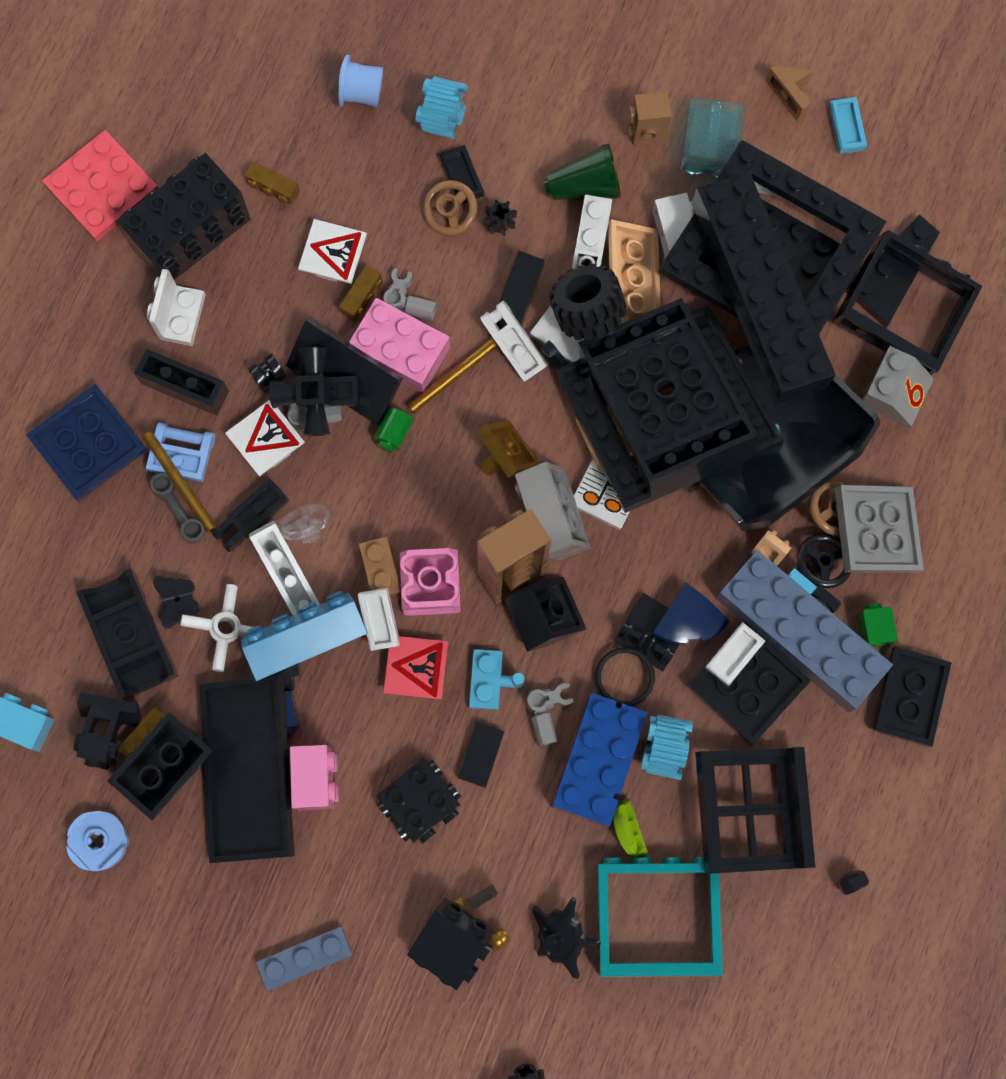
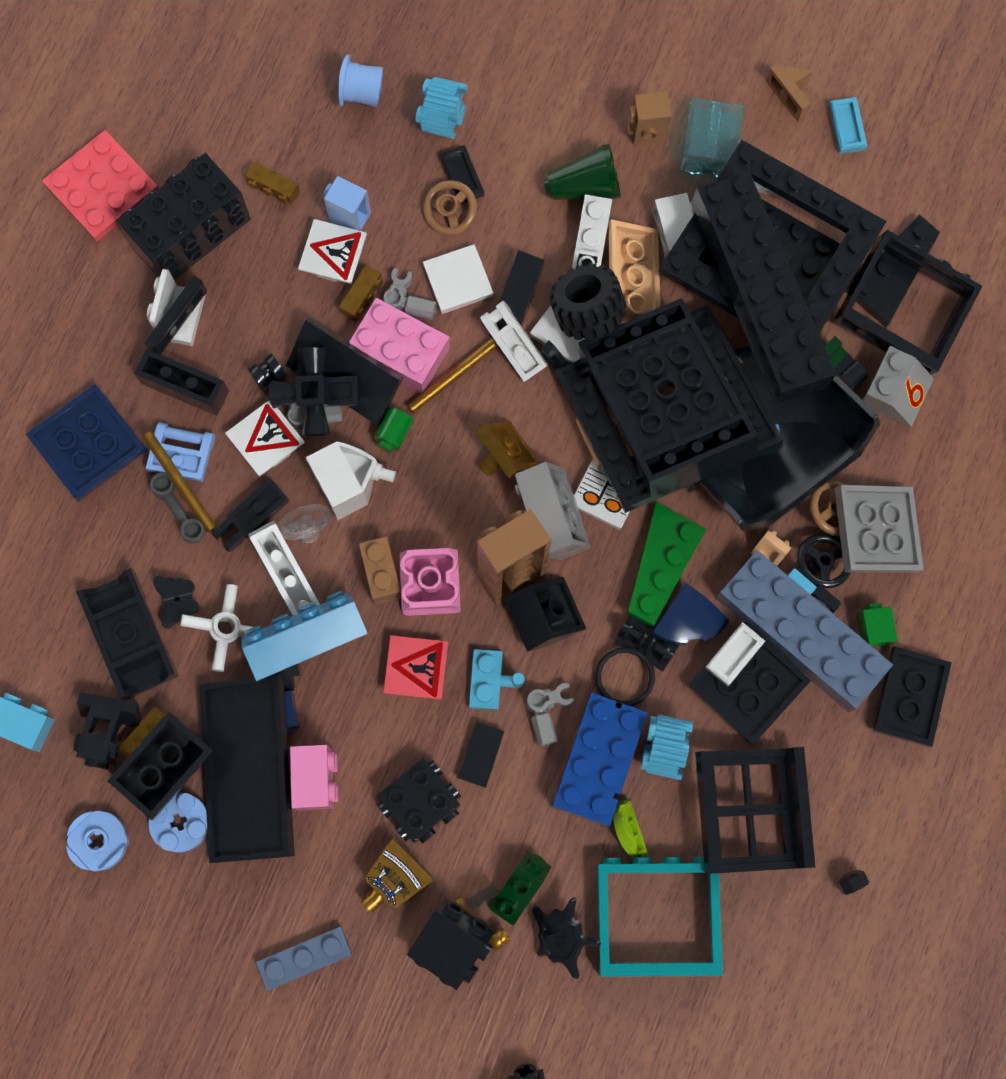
(176, 316): none -> black tile
(194, 829): none -> light blue plate
(346, 204): none -> light blue brick
(346, 476): none -> white piece
(379, 619): white tile -> none
(394, 878): none -> pearl gold torso
(458, 279): none -> white tile
(492, 219): black gear -> none
(520, 887): none -> dark green bracket
(665, 556): none -> green wing
(845, 367): none -> black leg

